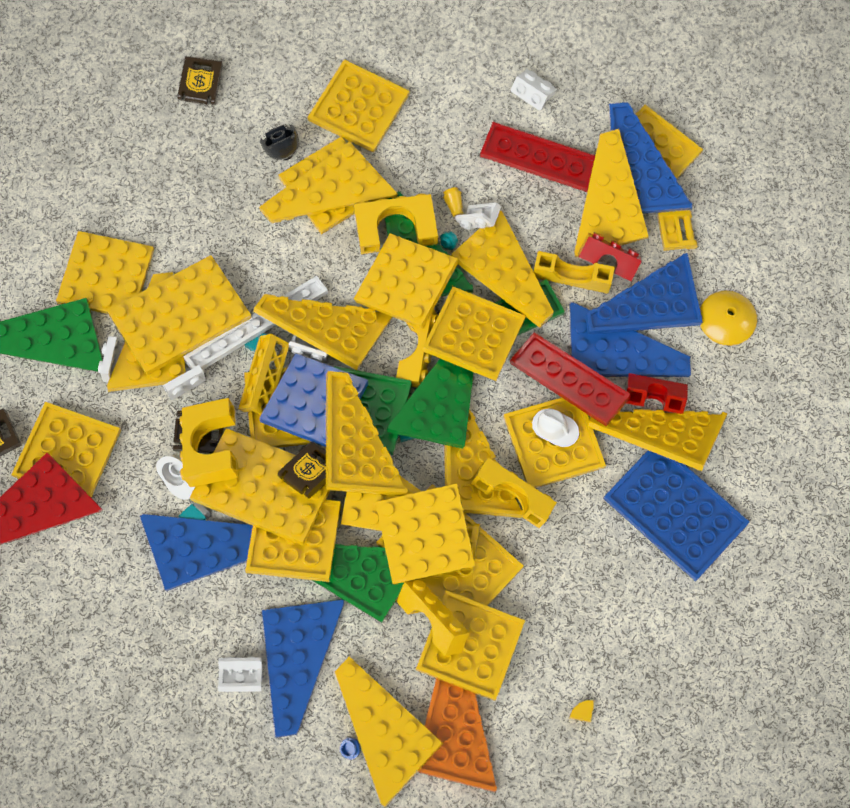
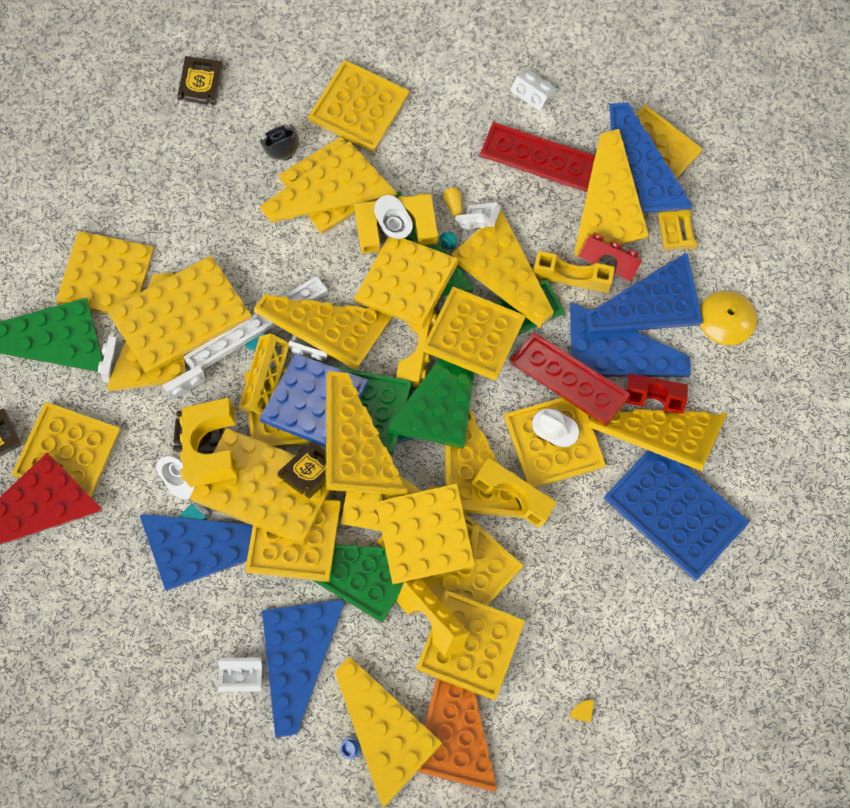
(392, 217): none -> white piece

